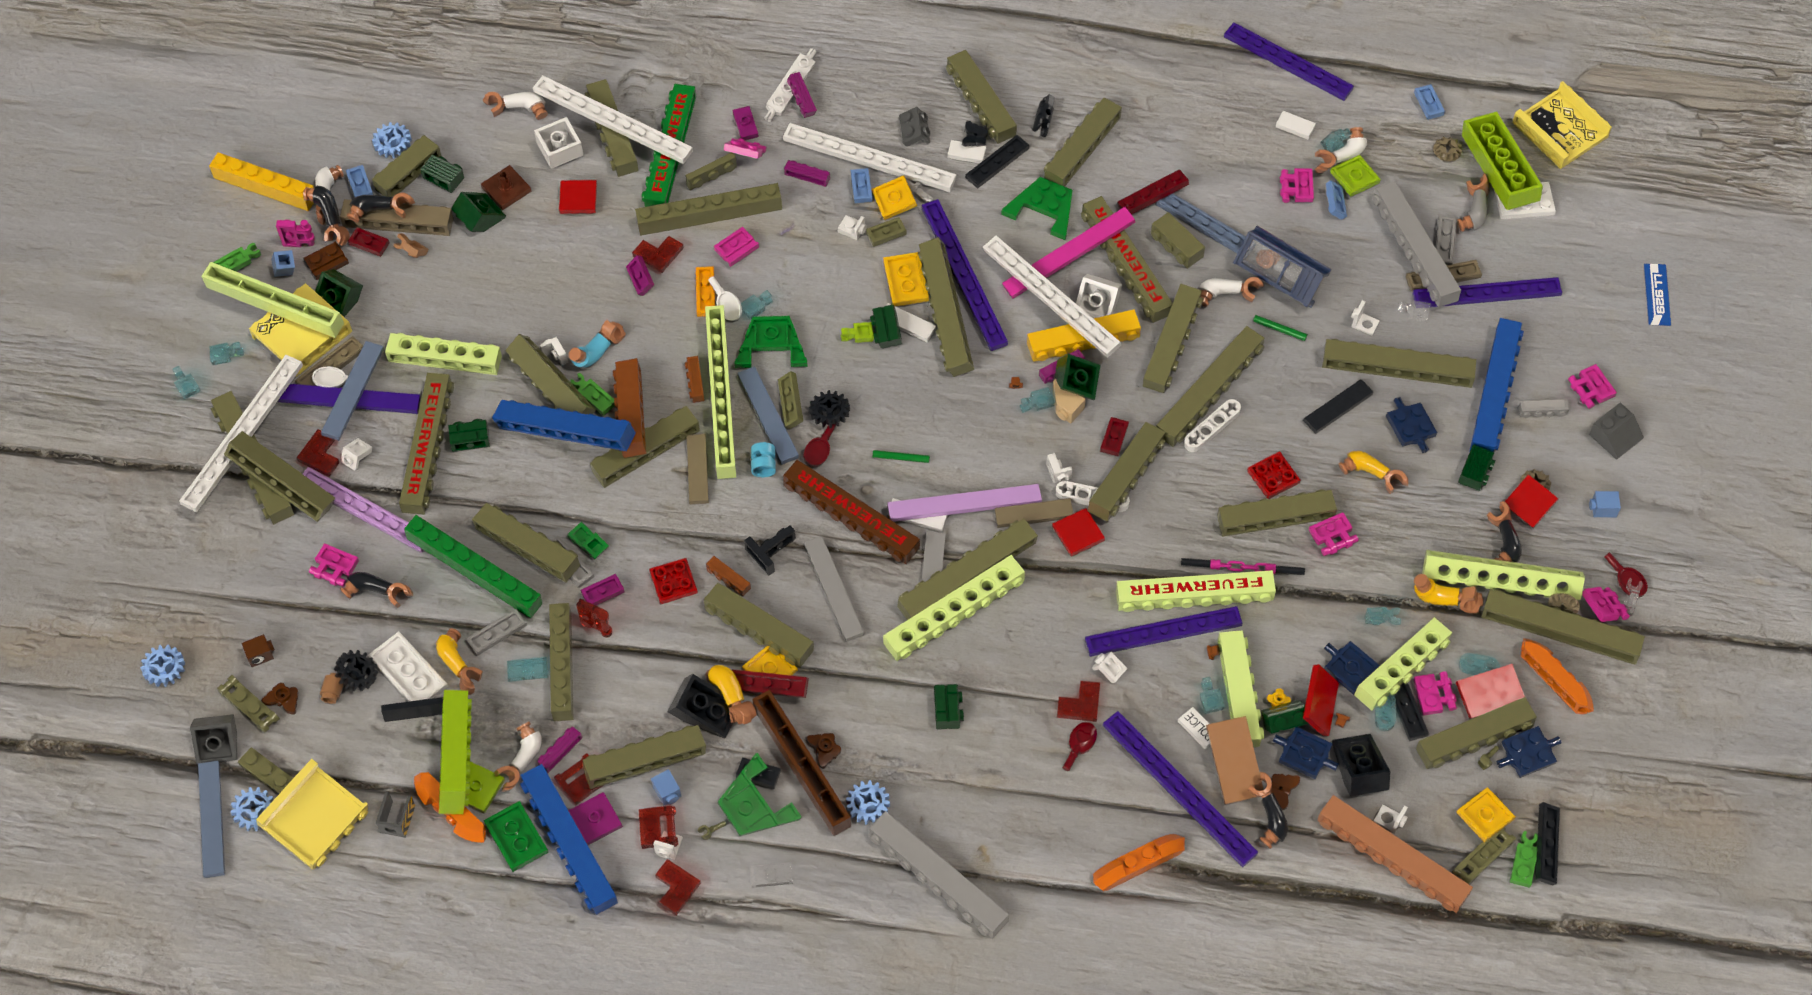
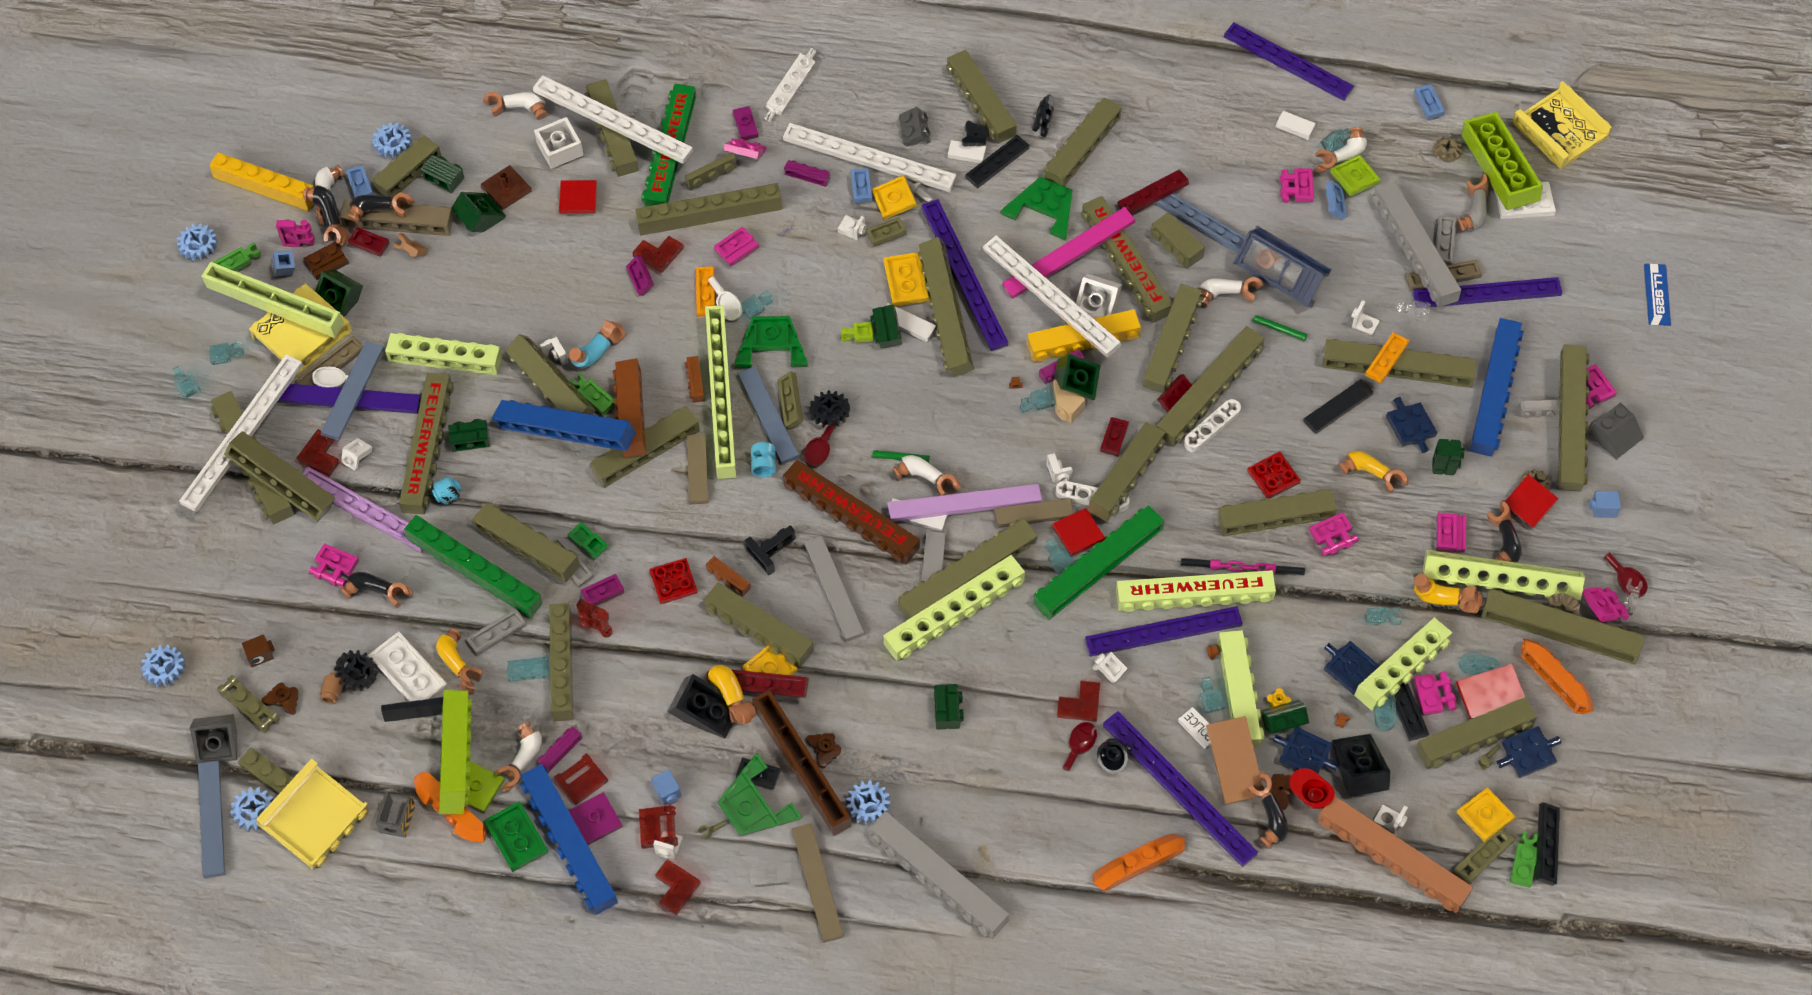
(197, 242): none -> light blue gear
(446, 490): none -> medium azure head
(644, 756): olive brick -> none
(801, 94): magenta piece -> none
(817, 883): none -> dark tan tile
(918, 466): none -> piece
(1059, 558): none -> clear light blue plate
(1098, 562): none -> green brick
(1113, 755): none -> black helmet
(1174, 392): none -> dark red plate
(1311, 788): none -> red piece
(1321, 700): red tile -> none
(1387, 357): none -> light orange tile
(1447, 457): none -> dark green brick
(1451, 532): none -> dark pink plate
(1476, 467): dark green brick -> none
(1572, 418): none -> olive brick

